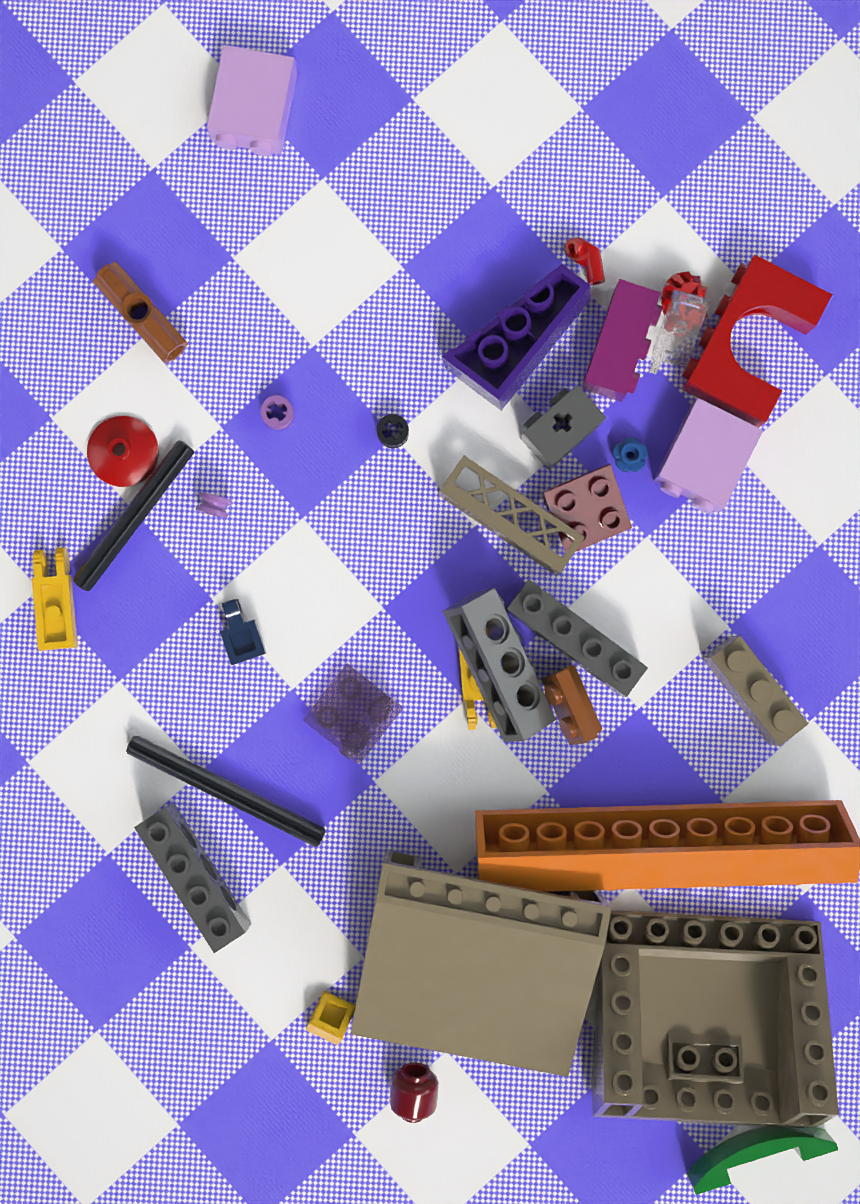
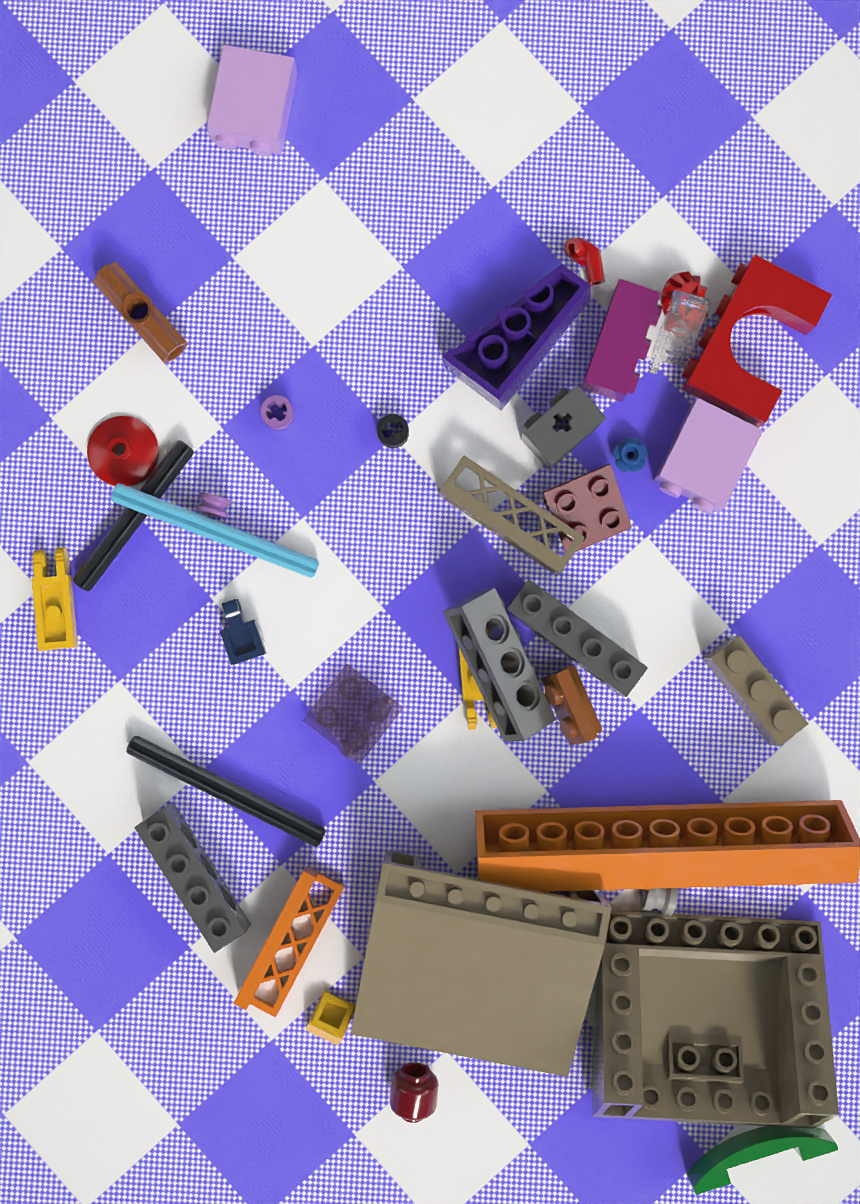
(214, 530): none -> medium azure axle
(274, 942): none -> orange fence
(660, 898): none -> light grey wheel

